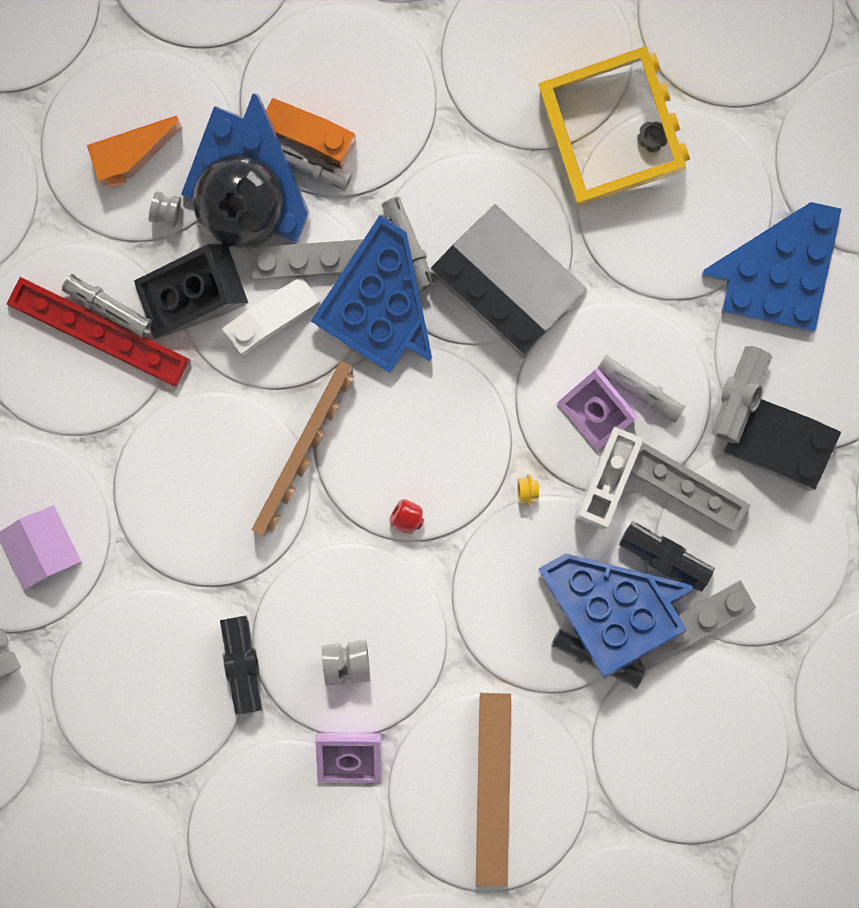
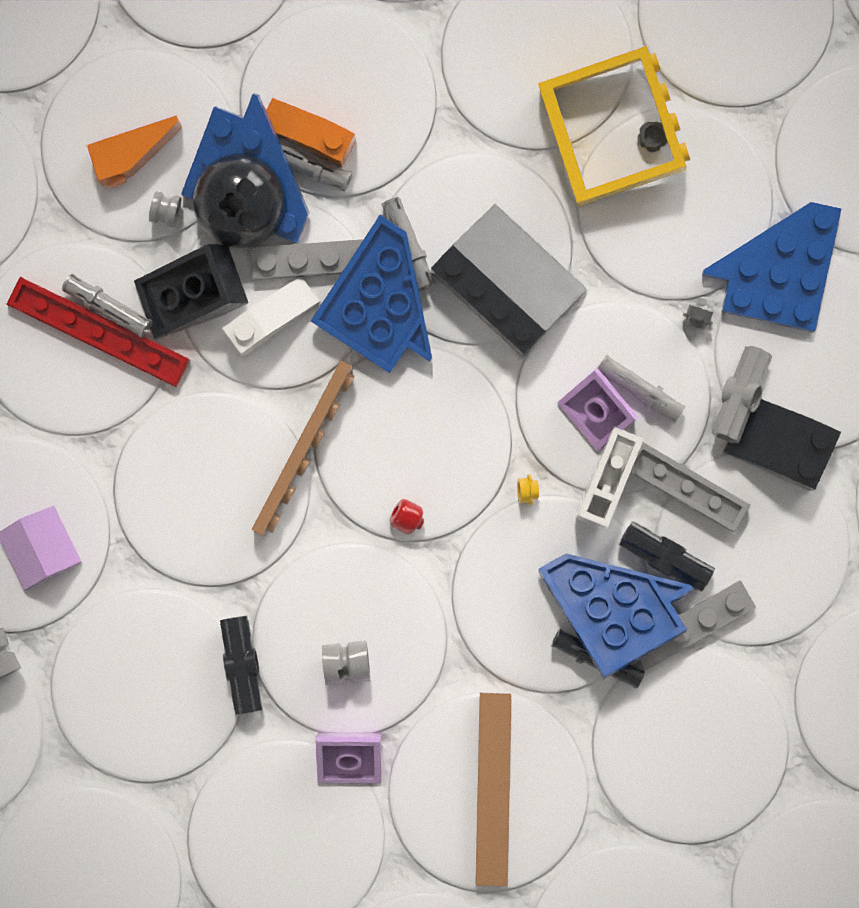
(698, 317): none -> dark grey plate

